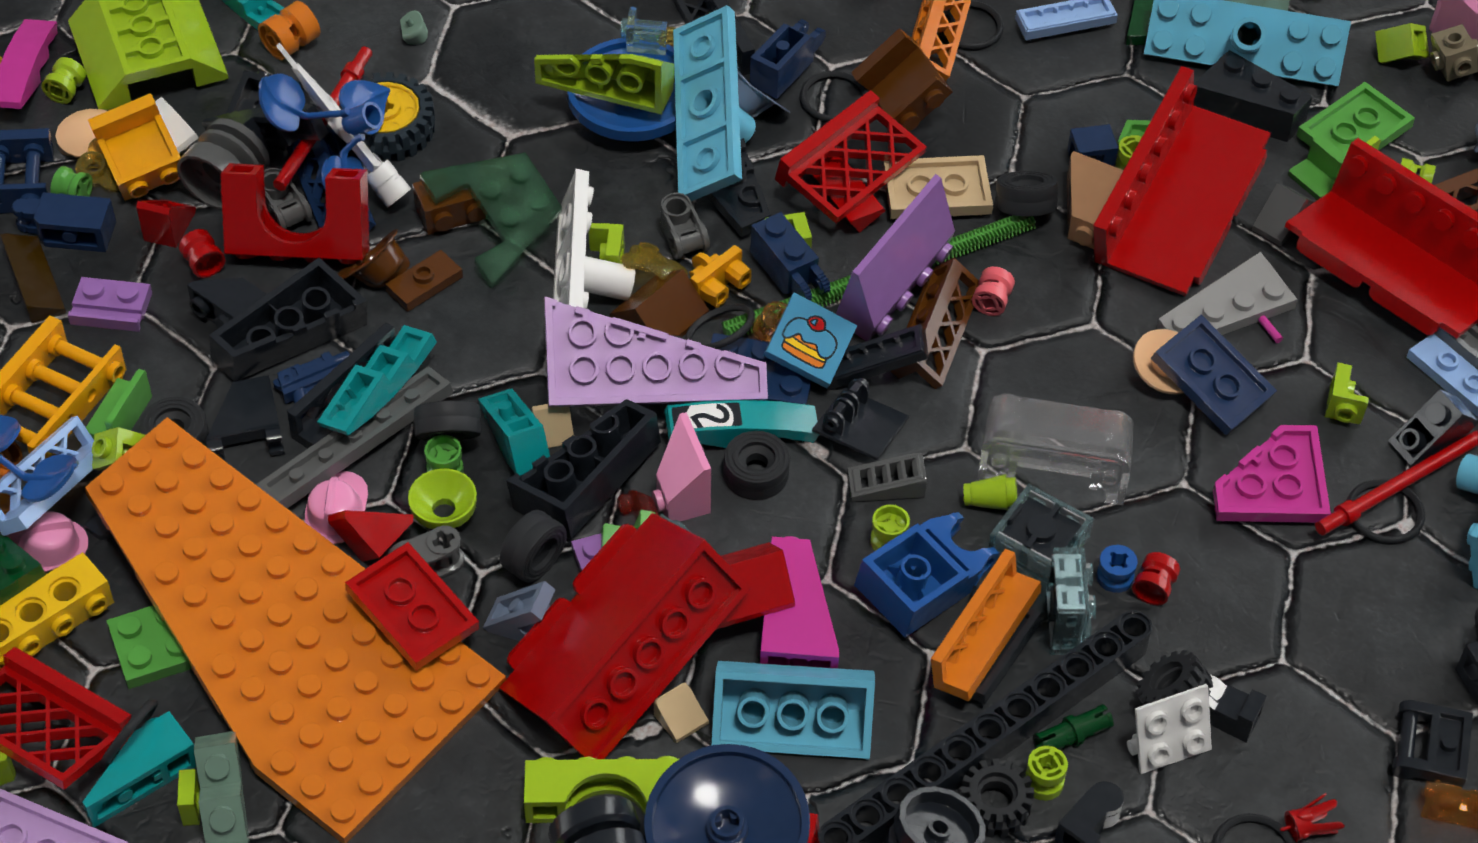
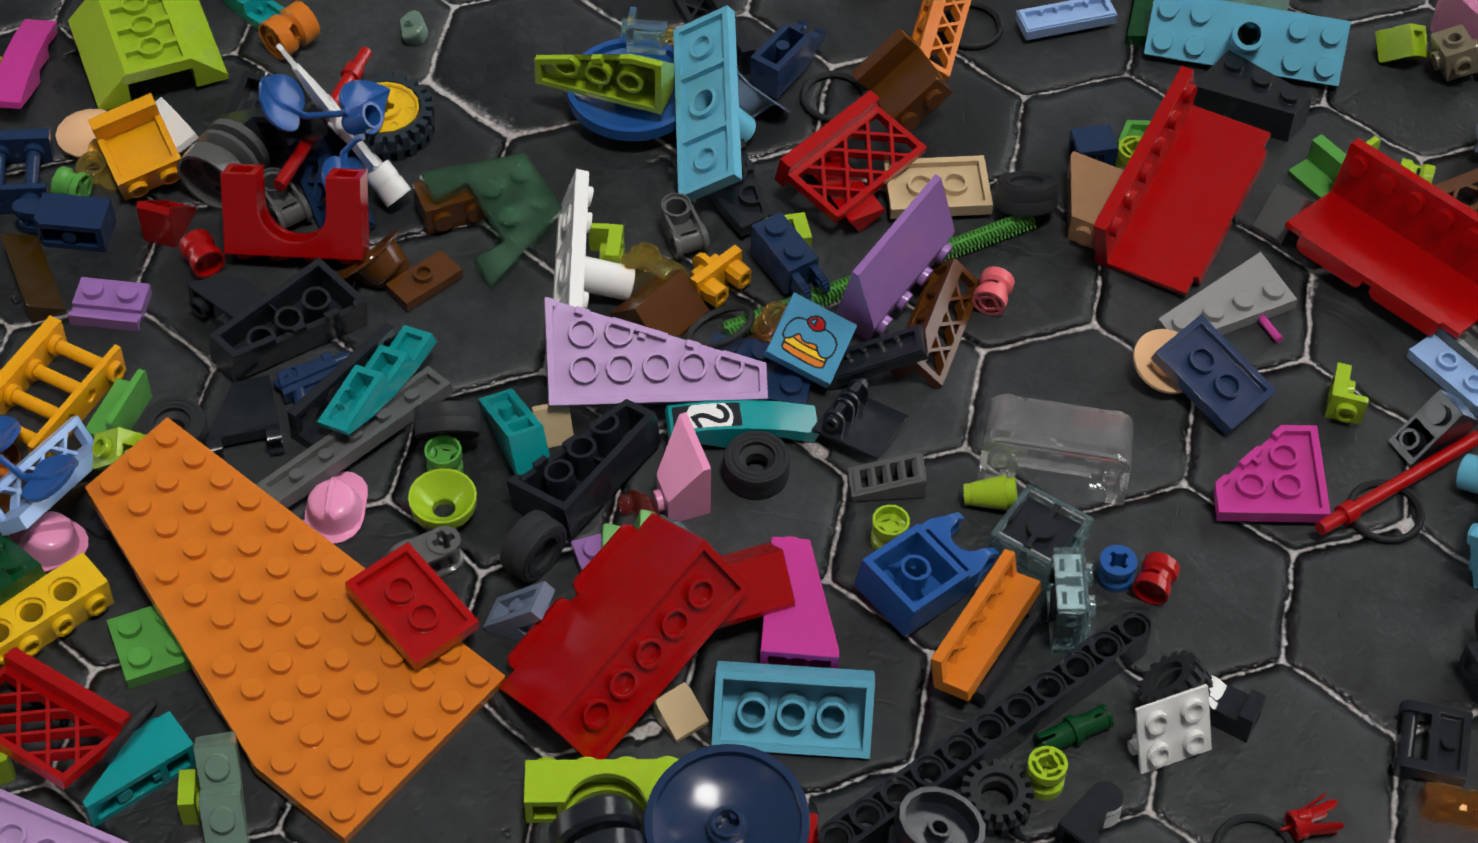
(60, 83): lime wheel -> none
(369, 532): red slope -> none
(1358, 115): bright green plate -> none

